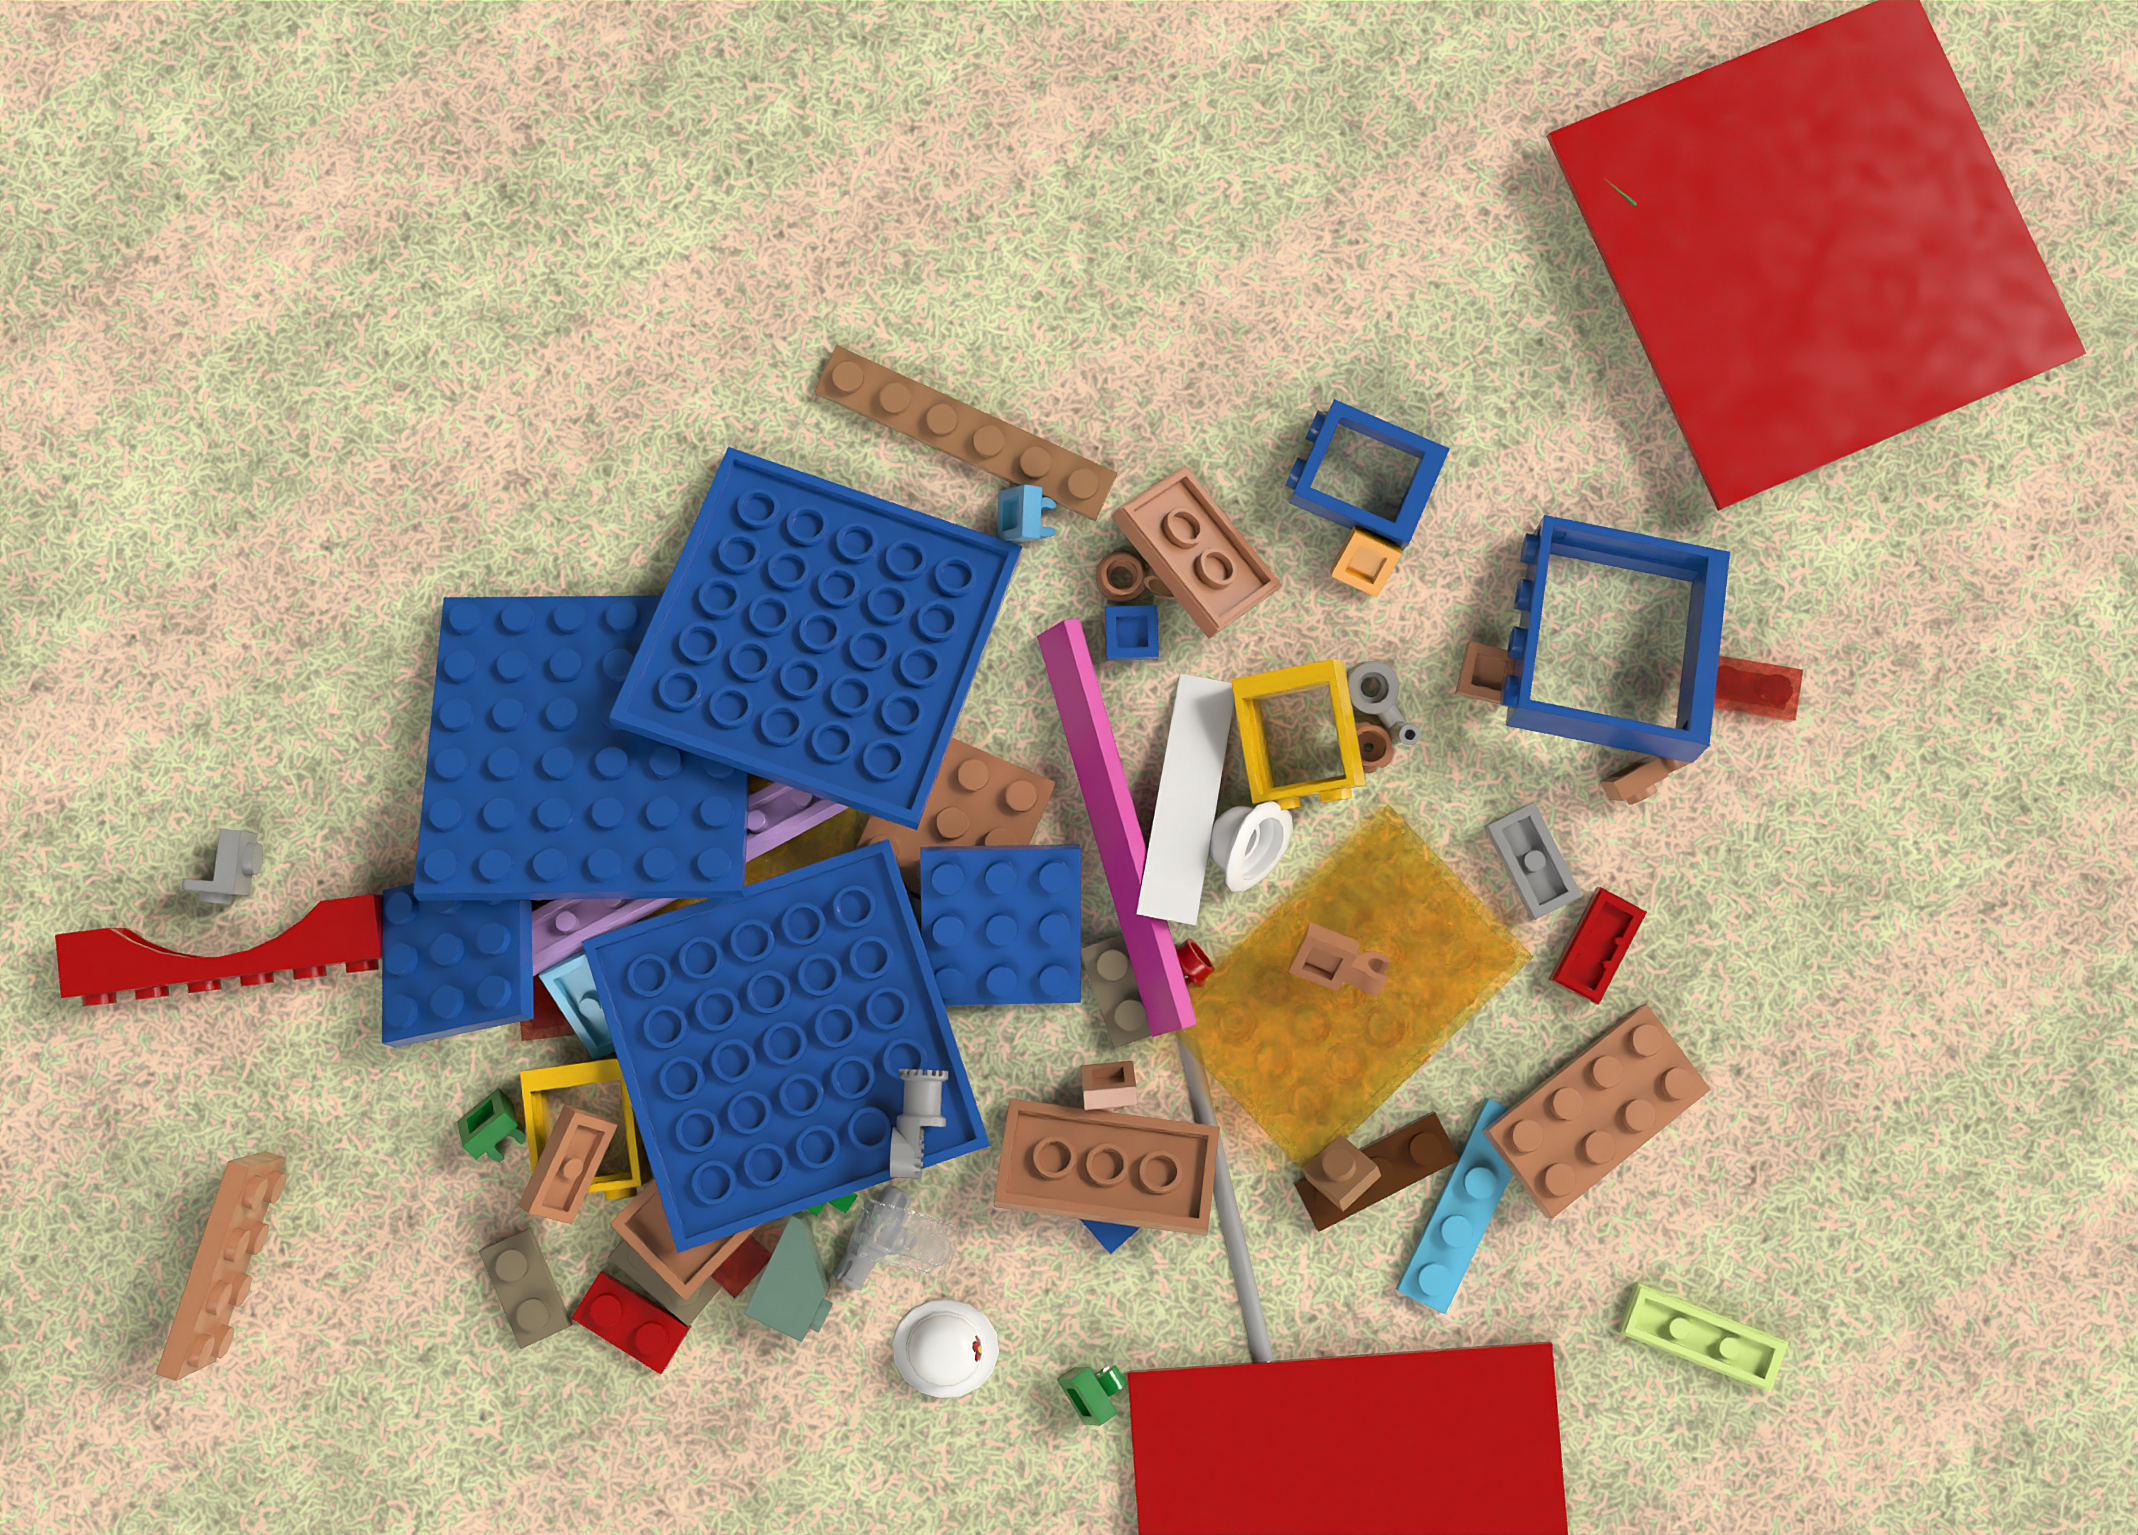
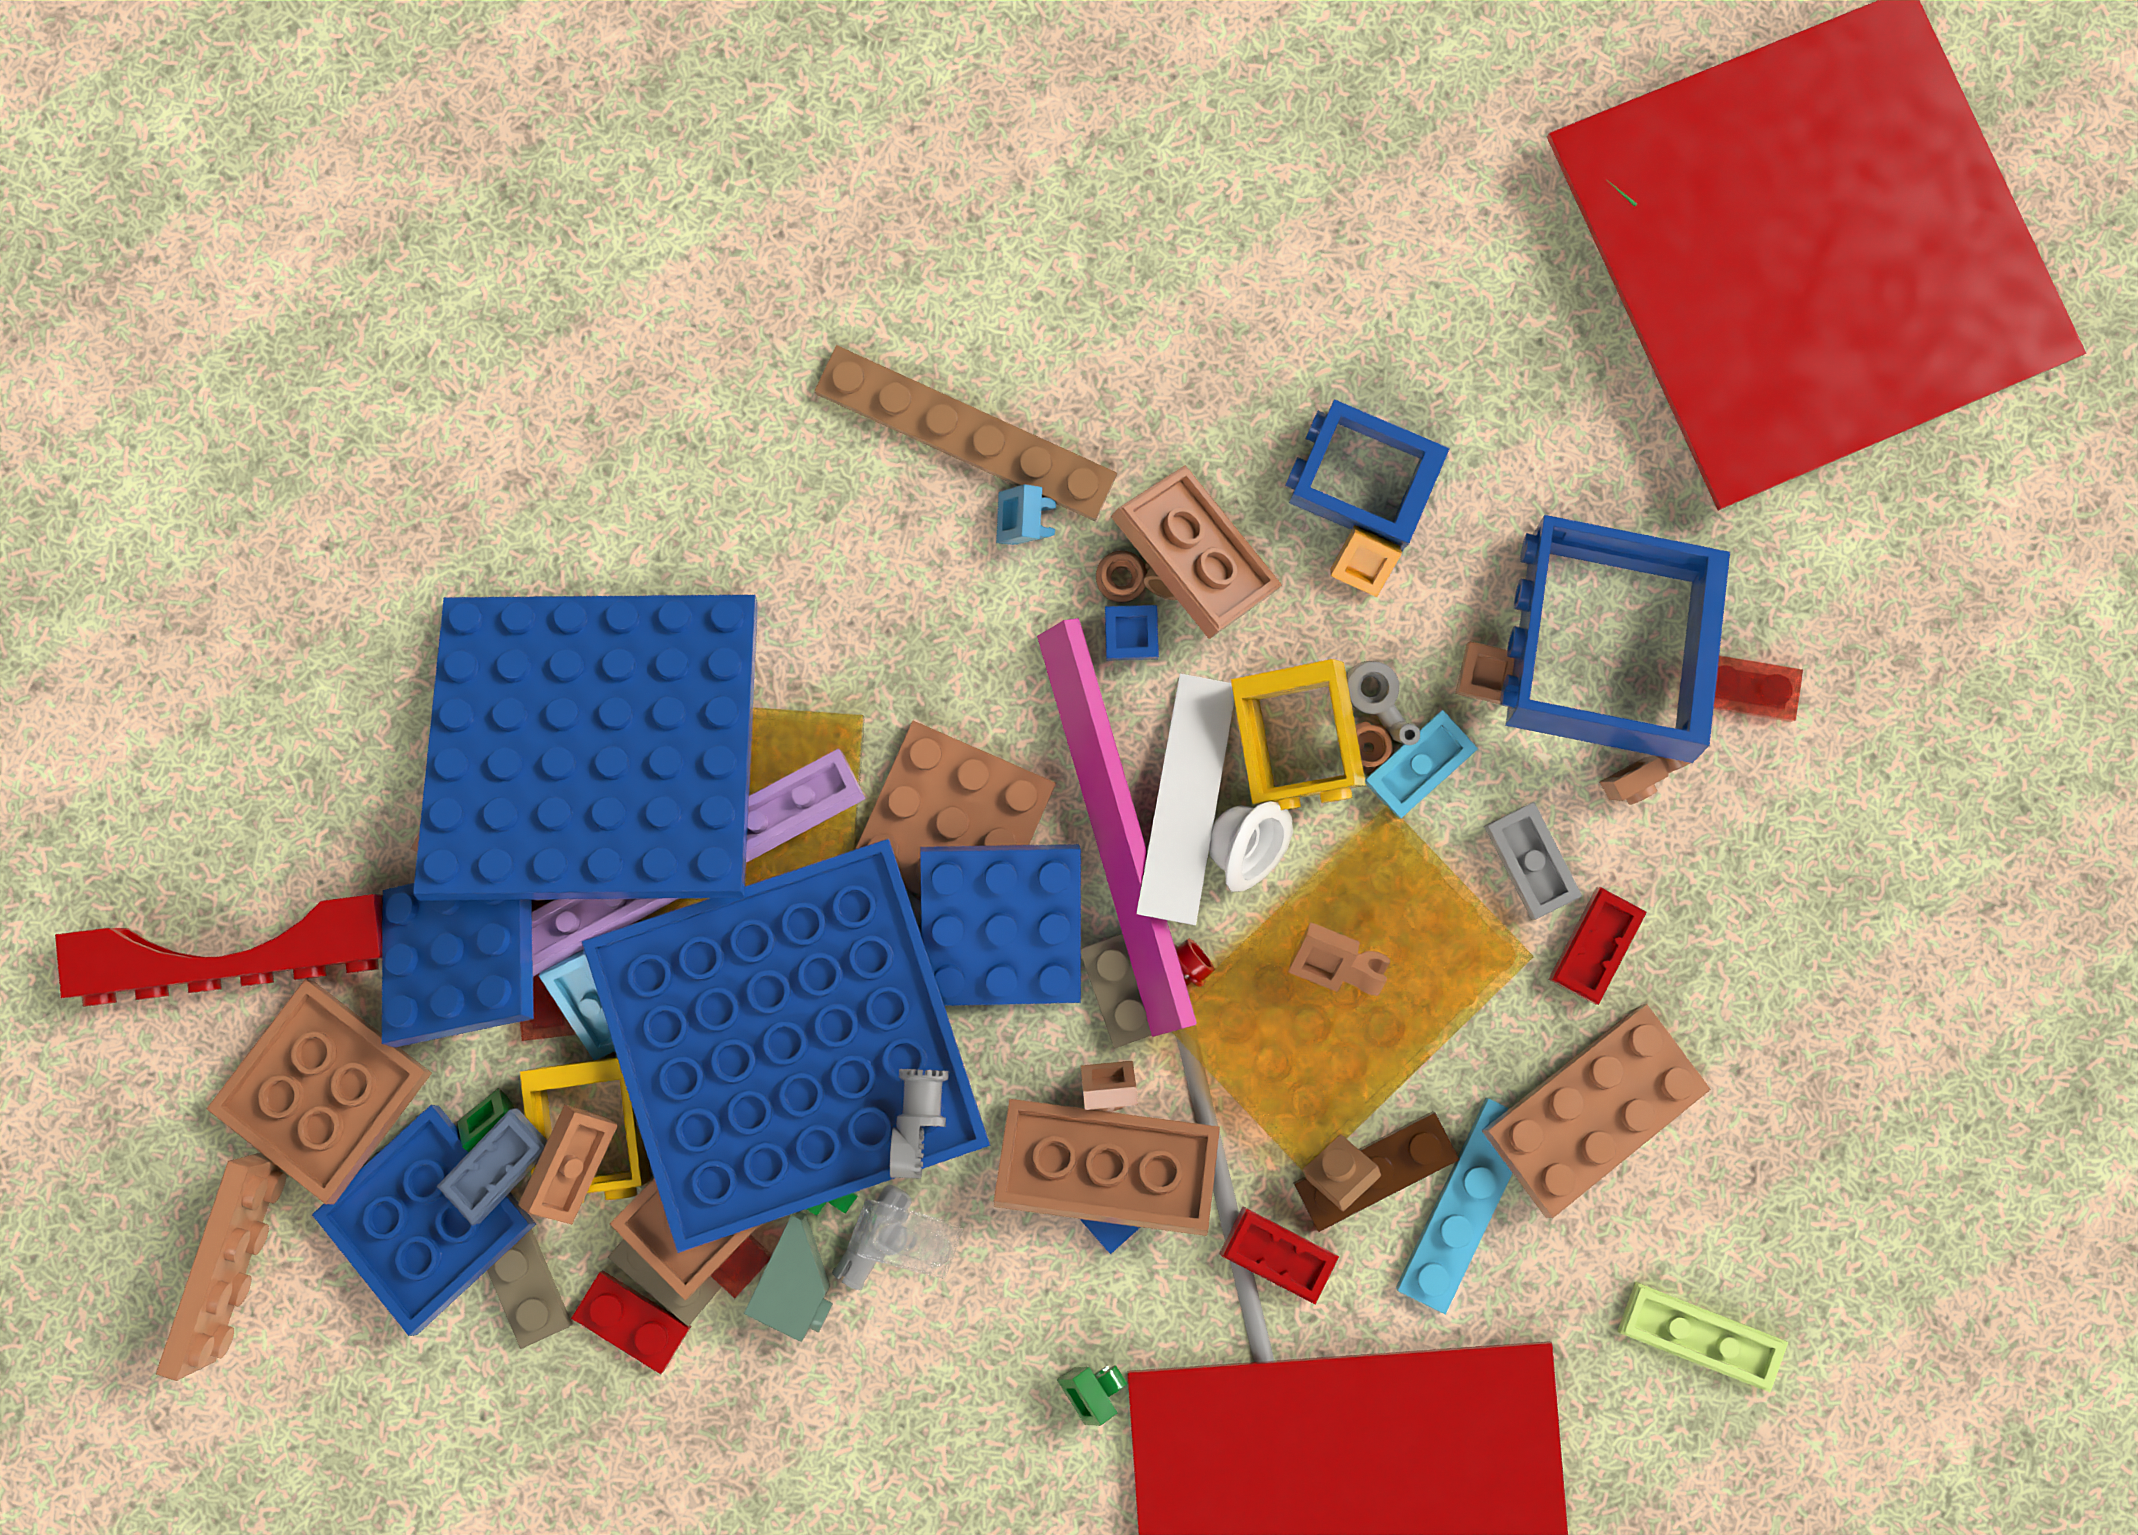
(236, 862): light grey bracket -> none
(318, 1091): none -> nougat plate
(408, 1234): none -> blue plate
(494, 1166): none -> sand blue plate
(818, 638): blue plate -> none
(945, 1348): white hat -> none
(1279, 1255): none -> red plate
(1421, 767): none -> medium azure plate

